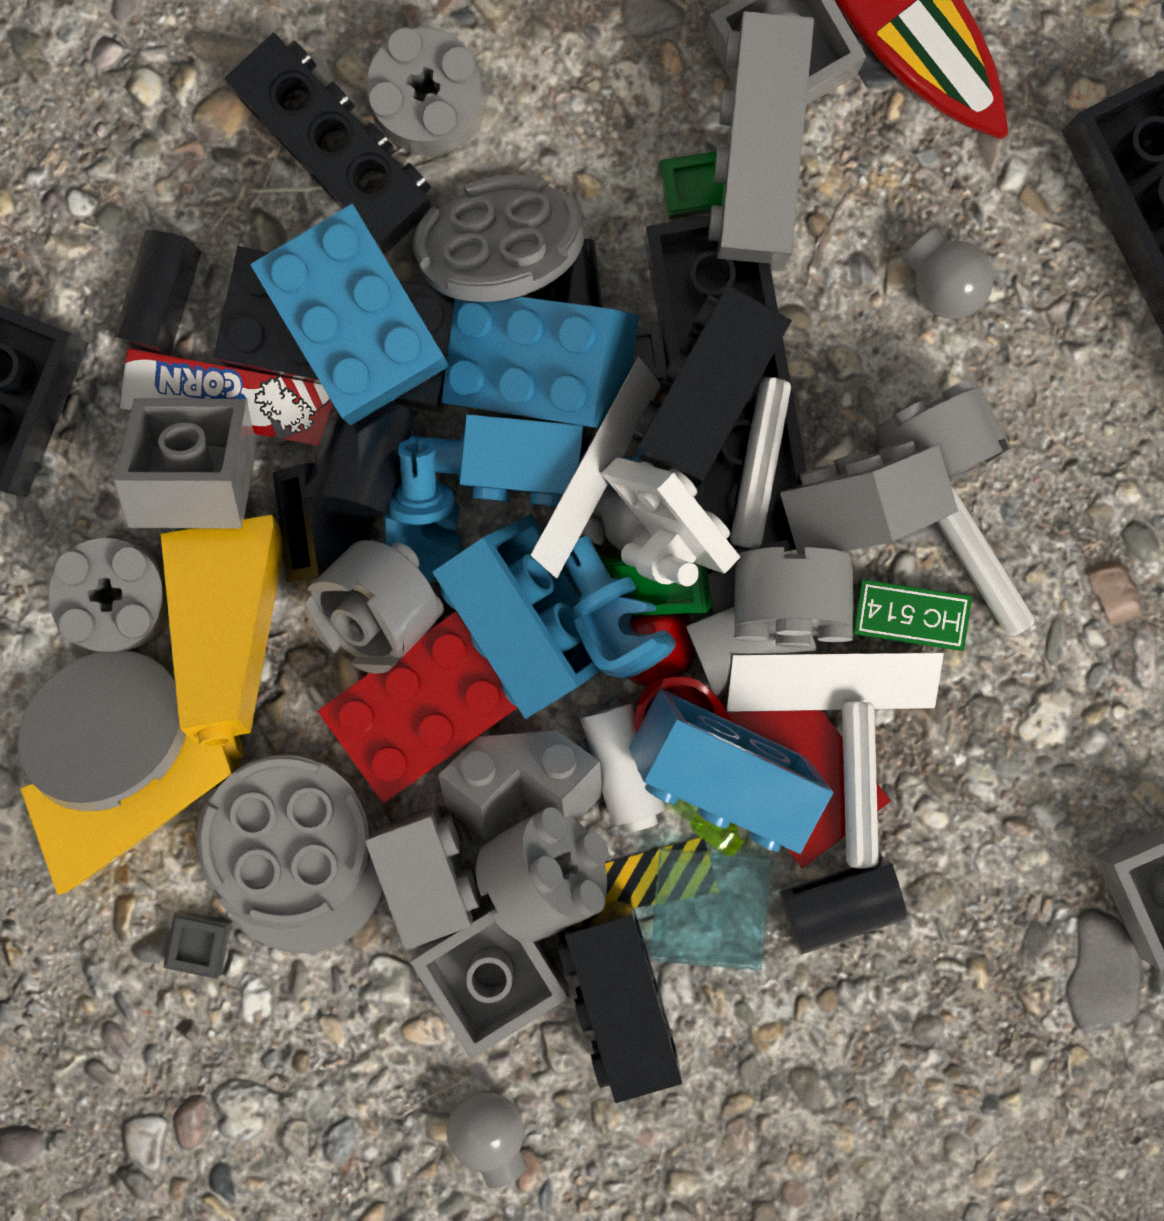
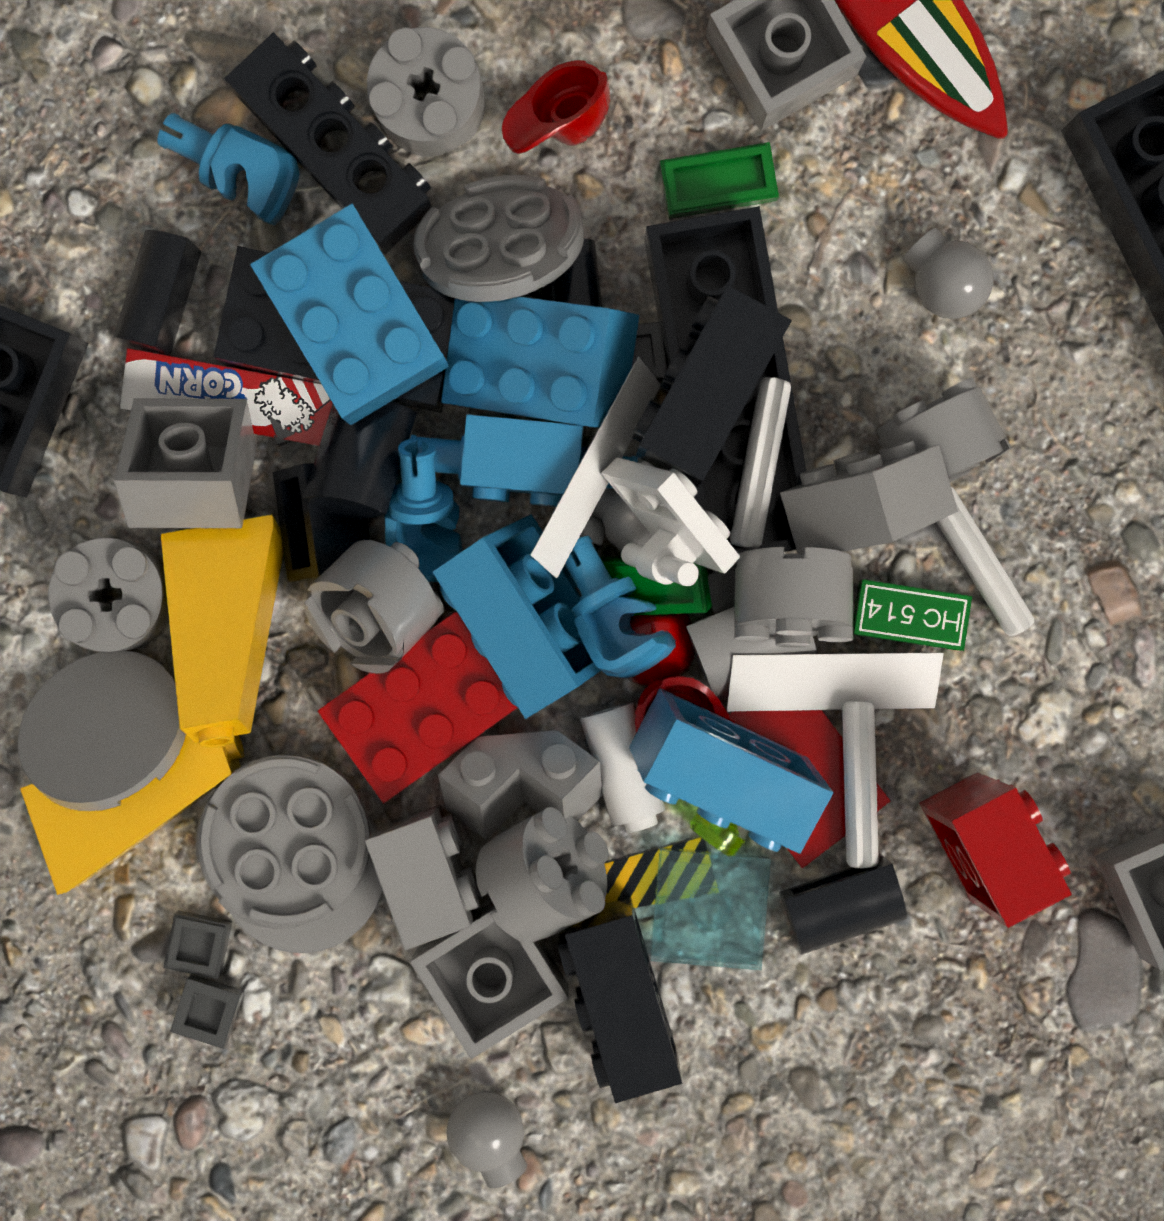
(207, 1011): none -> dark grey plate
(269, 168): none -> dark azure piece
(562, 105): none -> red piece
(763, 139): light grey brick -> none
(998, 848): none -> red brick

